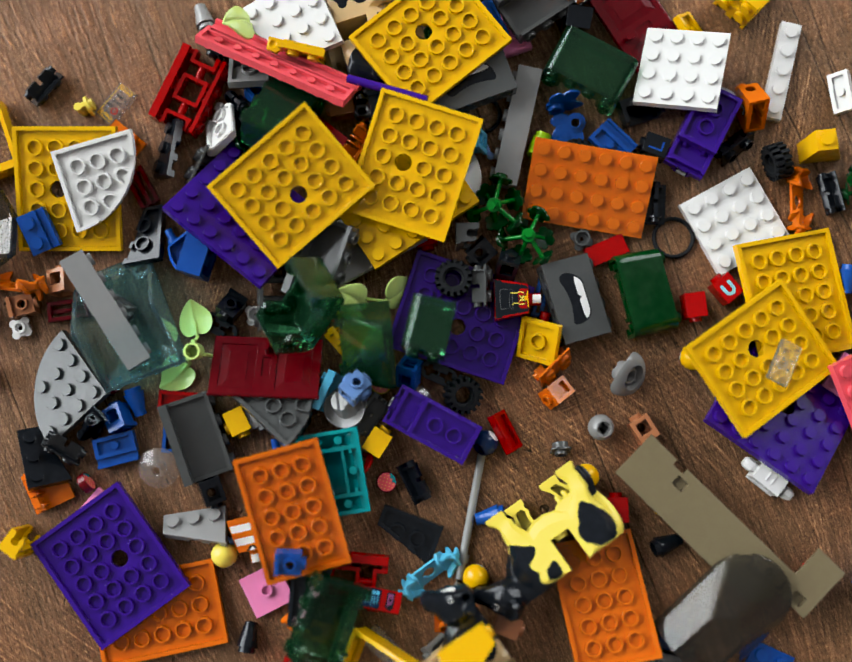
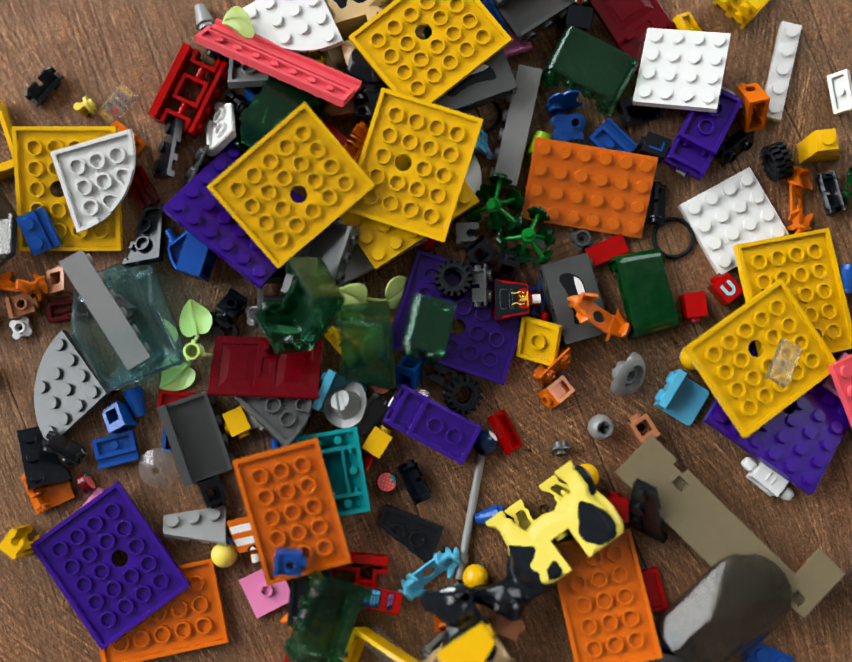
(92, 425): black hinge -> none
(248, 638): black cone -> none
(295, 49): yellow hinge -> none
(355, 387): medium blue brick -> none
(377, 86): dark purple bar -> none
(613, 325): none -> orange piece
(644, 511): none -> black wing
(654, 589): none -> red tile
(665, 544): black cone -> none
(681, 397): none -> medium azure bracket

